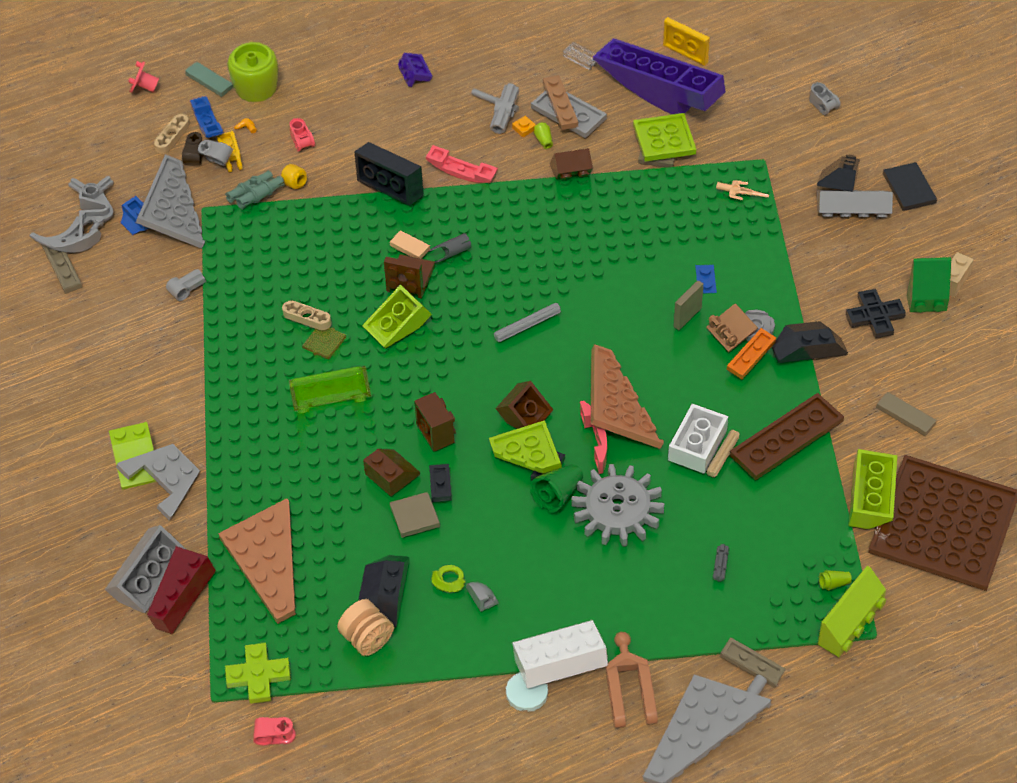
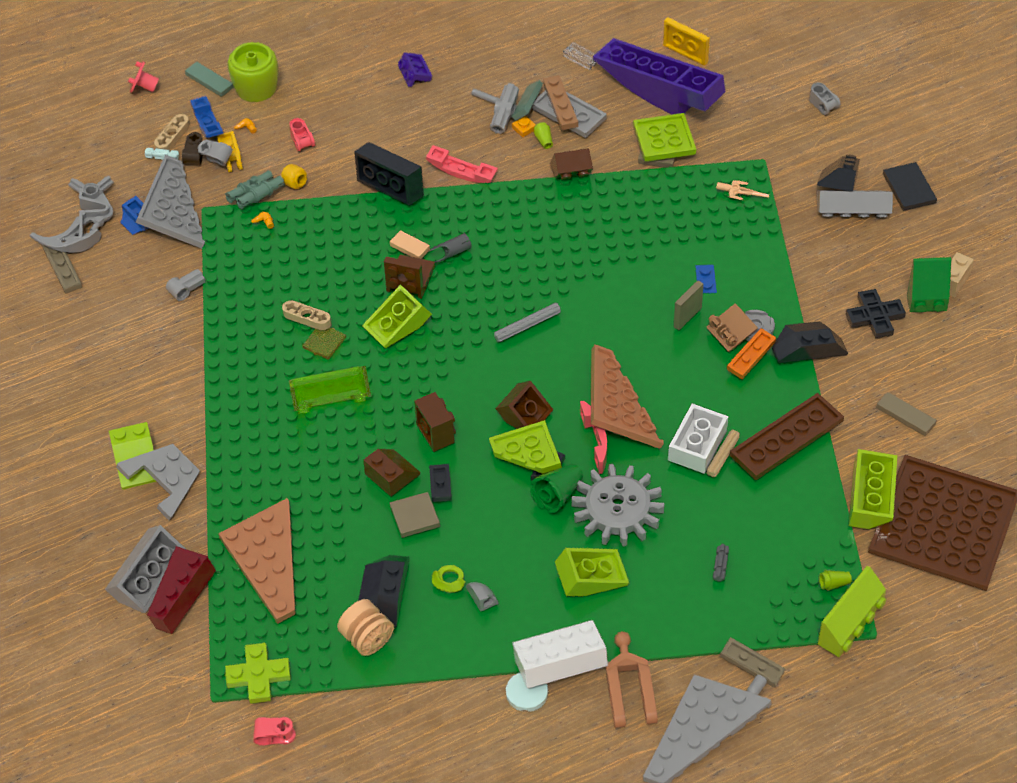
(160, 153): none -> light aqua axle
(266, 217): none -> light orange animal
(527, 100): none -> sand green tile
(590, 571): none -> lime slope

